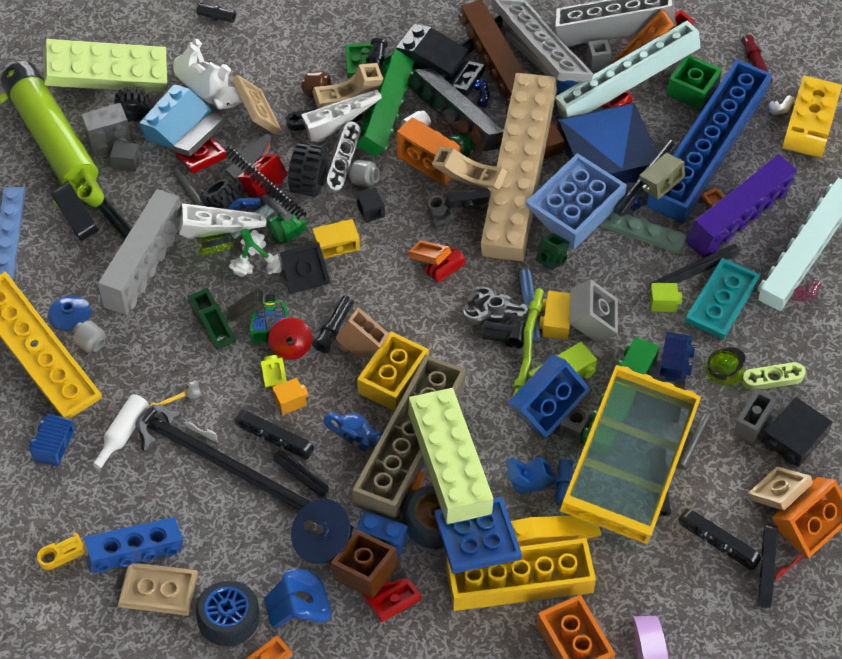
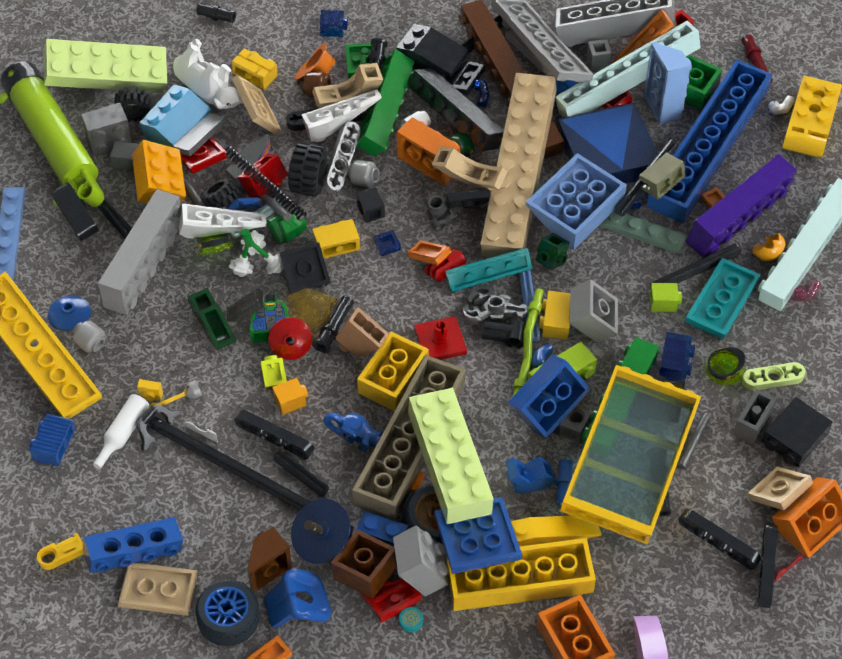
(150, 390): none -> yellow plate
(157, 168): none -> light orange brick
(254, 68): none -> yellow brick
(268, 559): none -> reddish brown slope
(311, 306): none -> clear yellow slope
(319, 61): none -> orange piece
(333, 23): none -> clear blue brick
(387, 242): none -> clear blue plate
(411, 619): none -> teal tile
(421, 560): none -> light grey brick
(441, 338): none -> red tile
(489, 269): none -> teal tile
(539, 354): none -> blue arm
(666, 82): none -> light blue slope
(771, 250): none -> light orange hair

